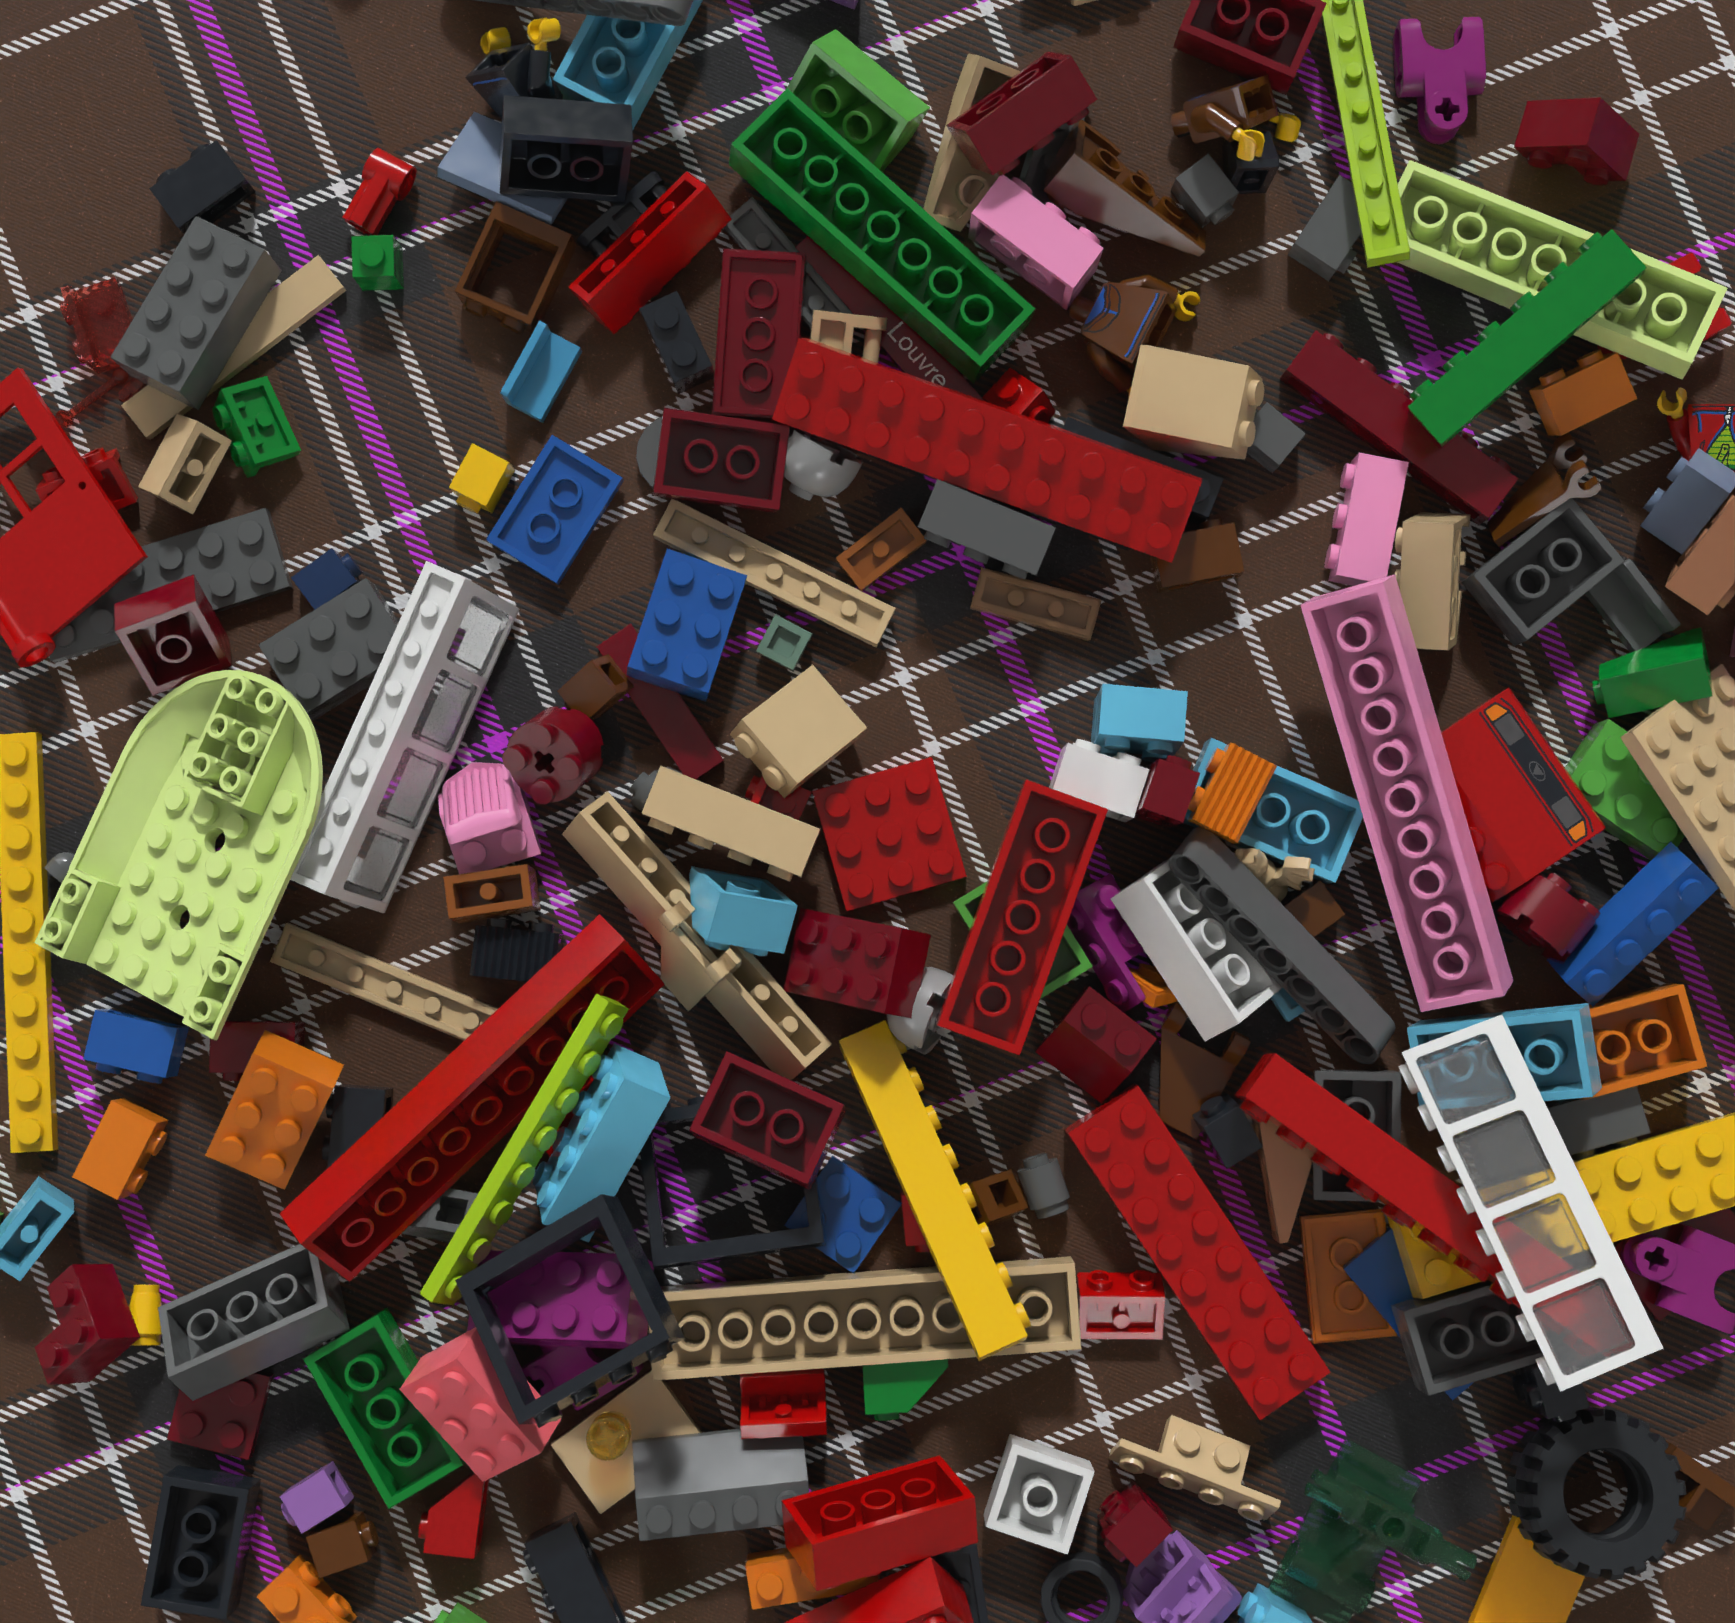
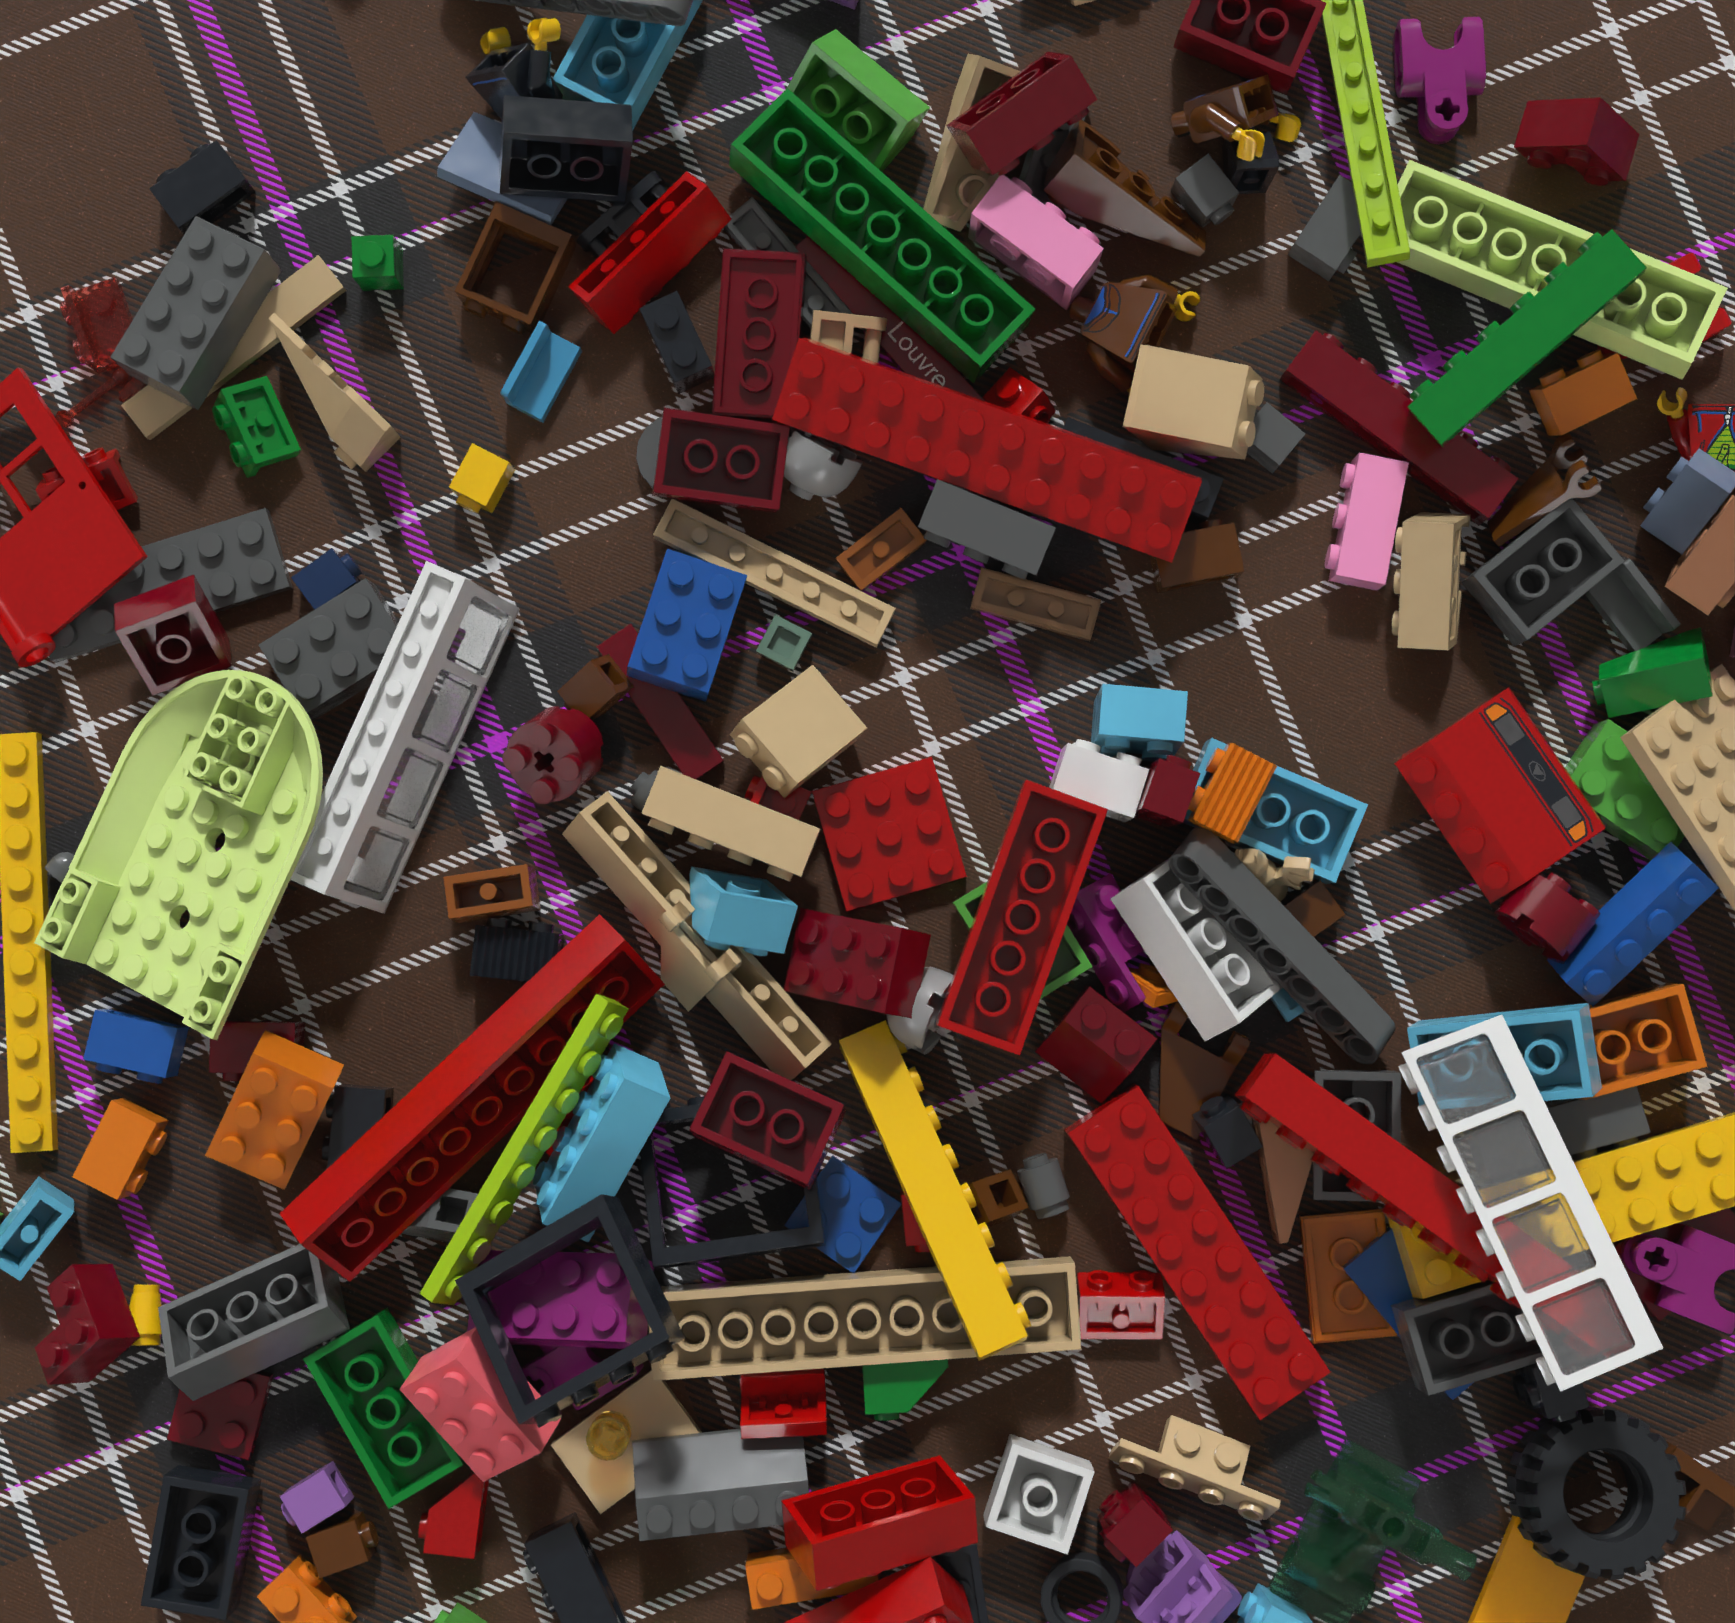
(185, 463): tan brick -> none
(348, 418): none -> tan wedge
(379, 982): tan tile -> none
(383, 183): red piece -> none
(486, 818): bright pink piece -> none
(555, 510): blue plate -> none
(1407, 794): bright pink brick -> none

